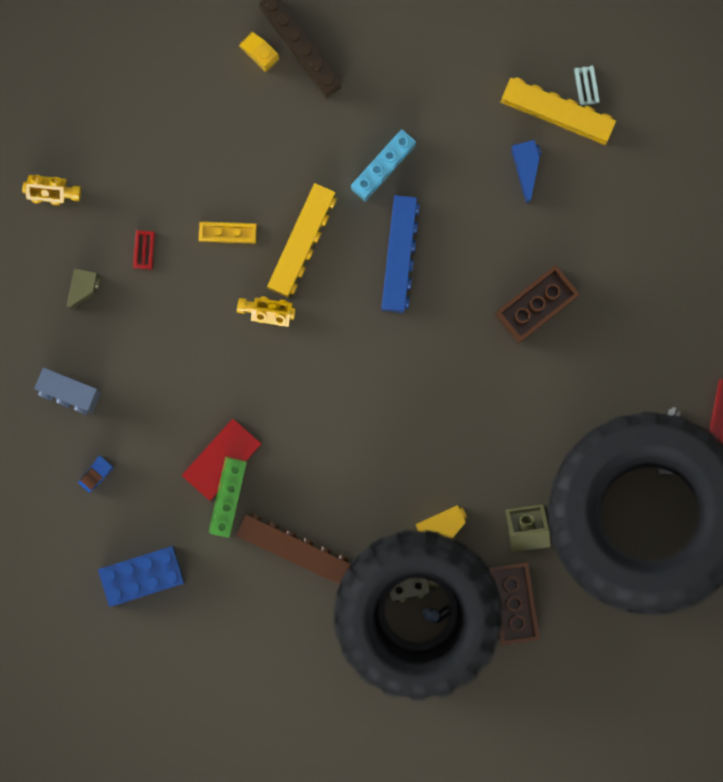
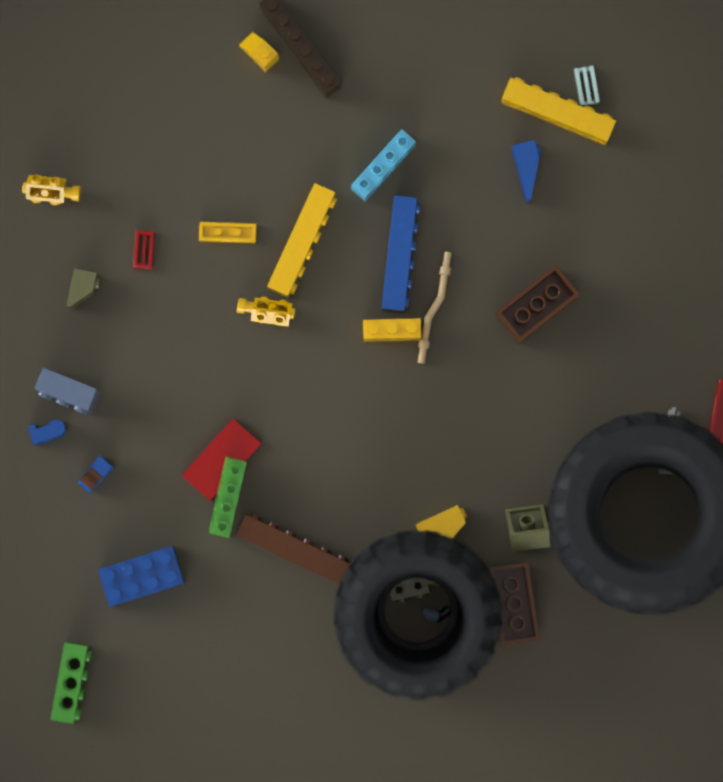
(47, 433): none -> blue leg
(59, 710): none -> bright green brick
(392, 329): none -> yellow brick
(445, 271): none -> tan bar

